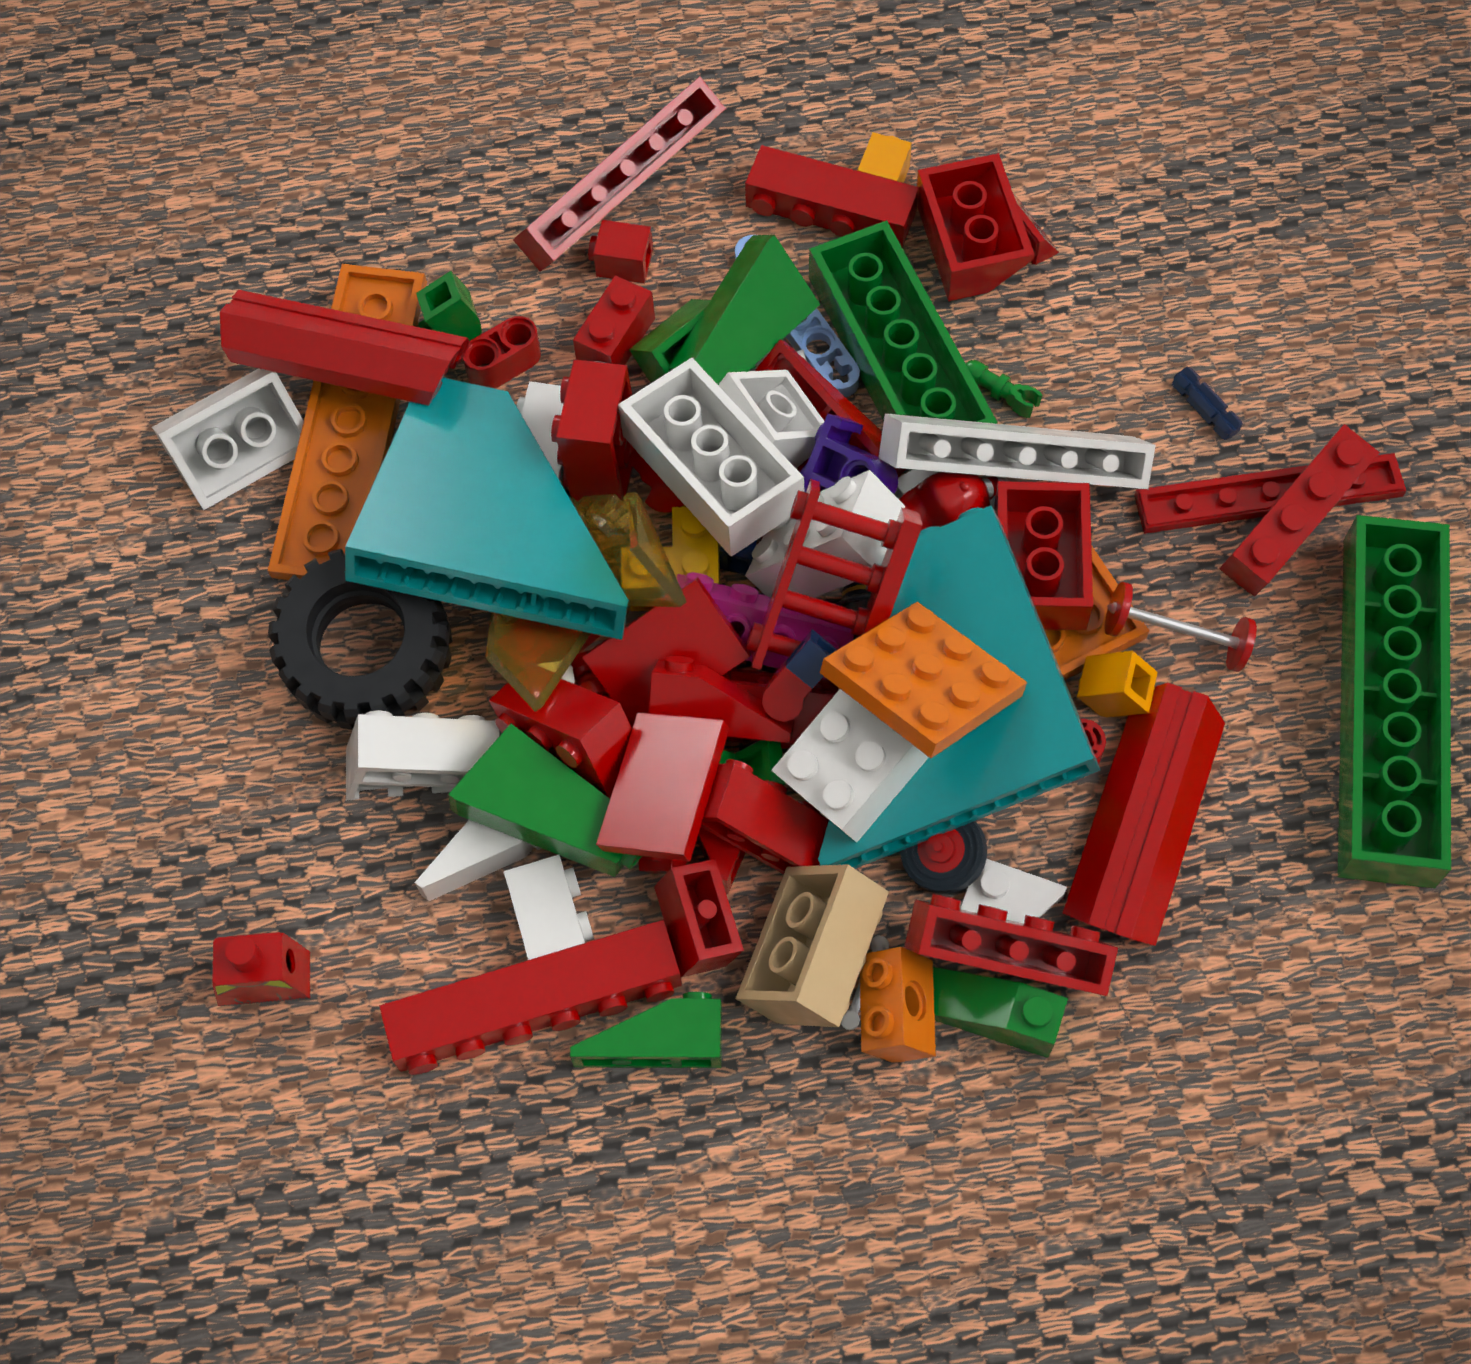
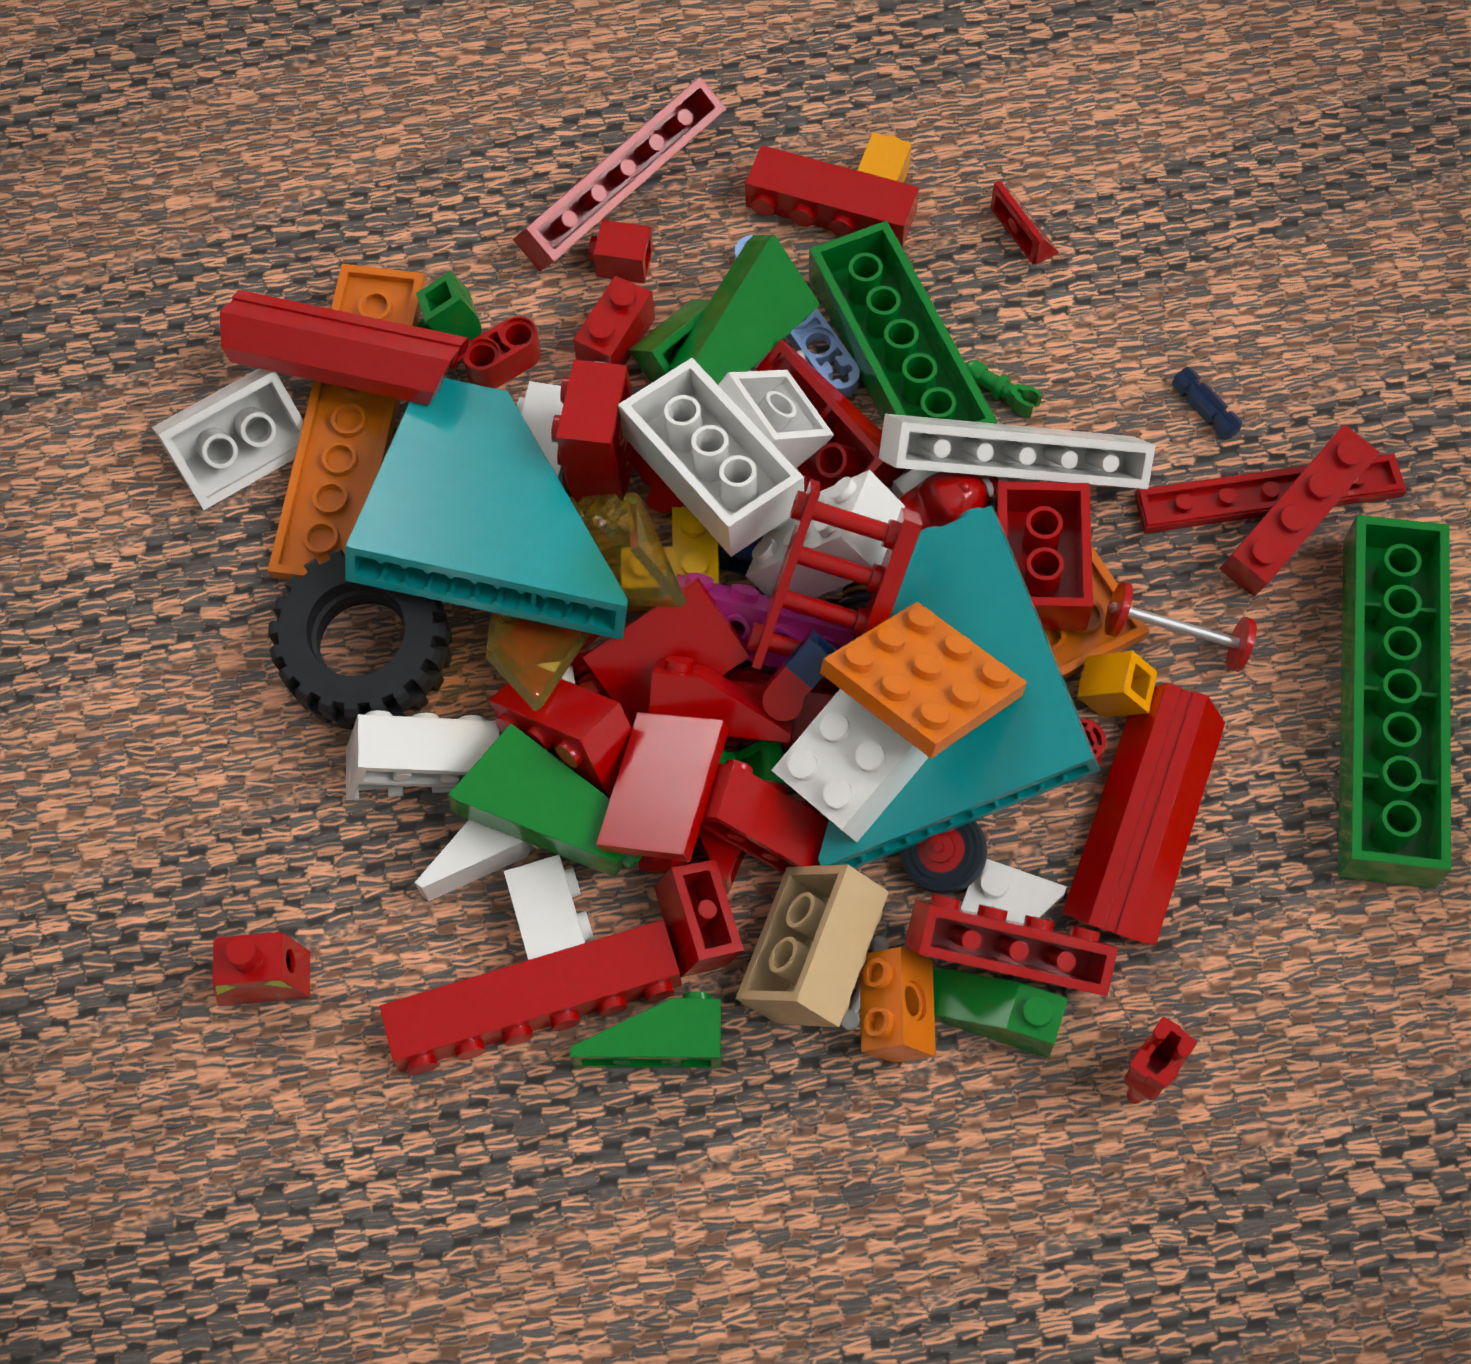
(836, 458): dark purple pin -> none
(972, 225): red slope -> none
(1158, 1061): none -> red animal

